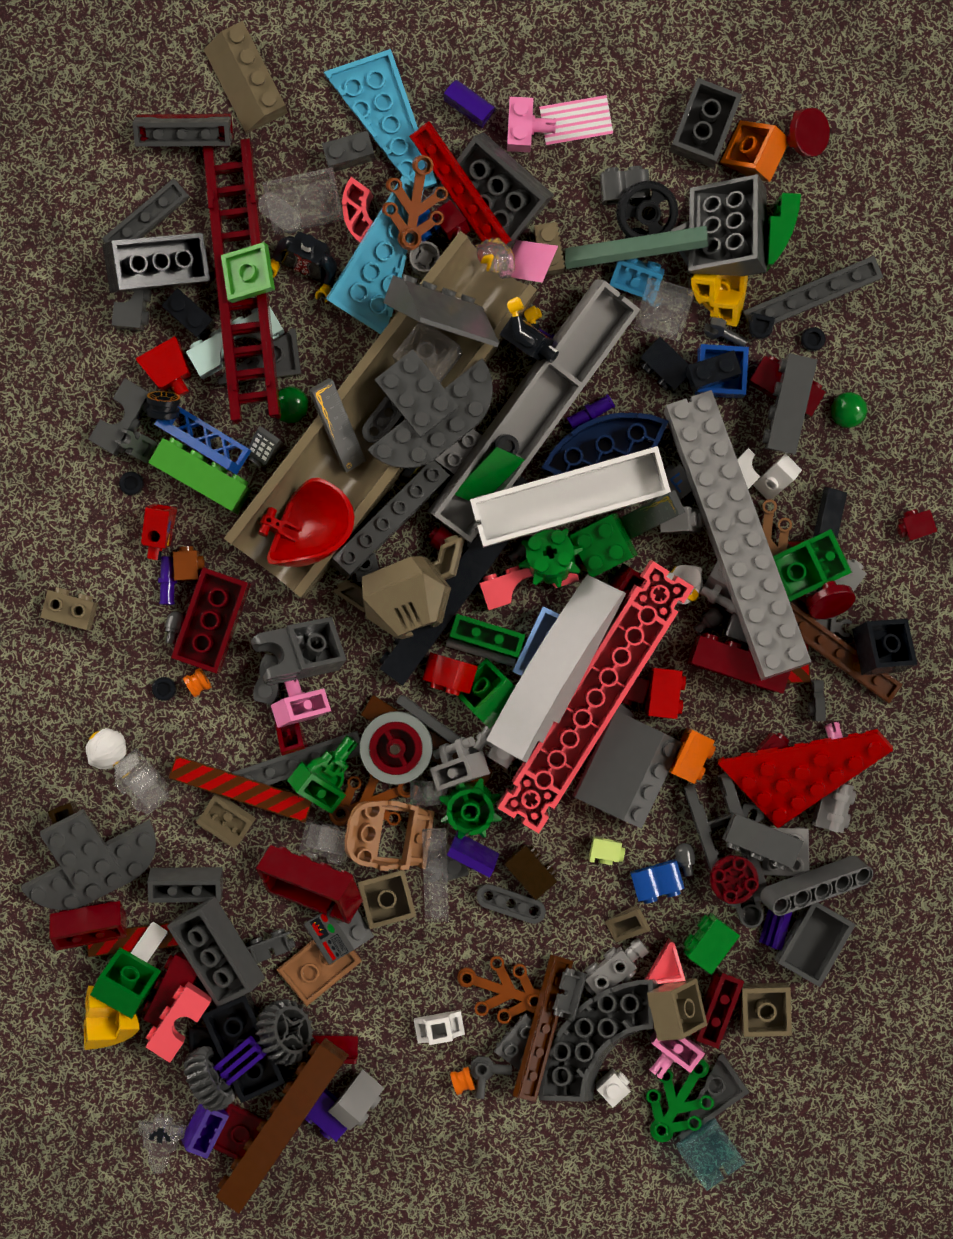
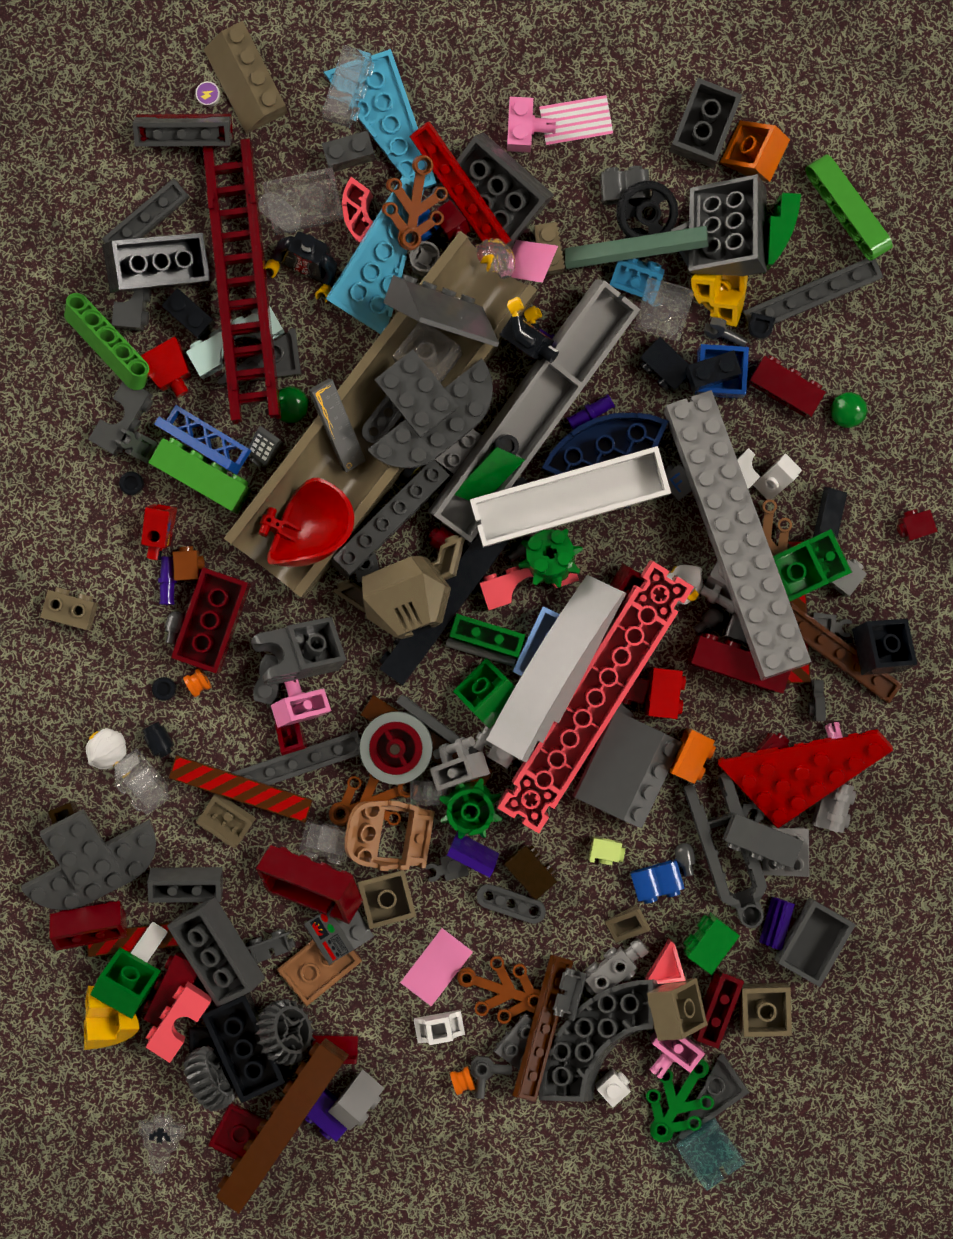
(106, 341): none -> bright green beam
(158, 740): none -> black brick
(163, 405): black wheel -> none
(204, 1131): dark purple brick -> none
(207, 94): none -> medium lavender tile
(225, 1072): dark purple tile -> none
(247, 272): bright green plate -> none
(324, 776): green brick -> none
(348, 86): none -> clear brick
(435, 875): clear plate -> none
(436, 967): none -> bright pink sticker
(449, 673): red brick -> none
(468, 103): dark purple brick -> none
(604, 545): green brick -> none
(652, 514): dark grey tile -> none
(685, 523): light grey brick -> none
(734, 879): dark red tile -> none
(790, 403): dark grey brick -> none
(809, 132): dark red tile -> none
(813, 339): black tile -> none
(816, 885): dark grey beam -> none
(830, 601): dark red tile -> none
(848, 207): none -> bright green beam

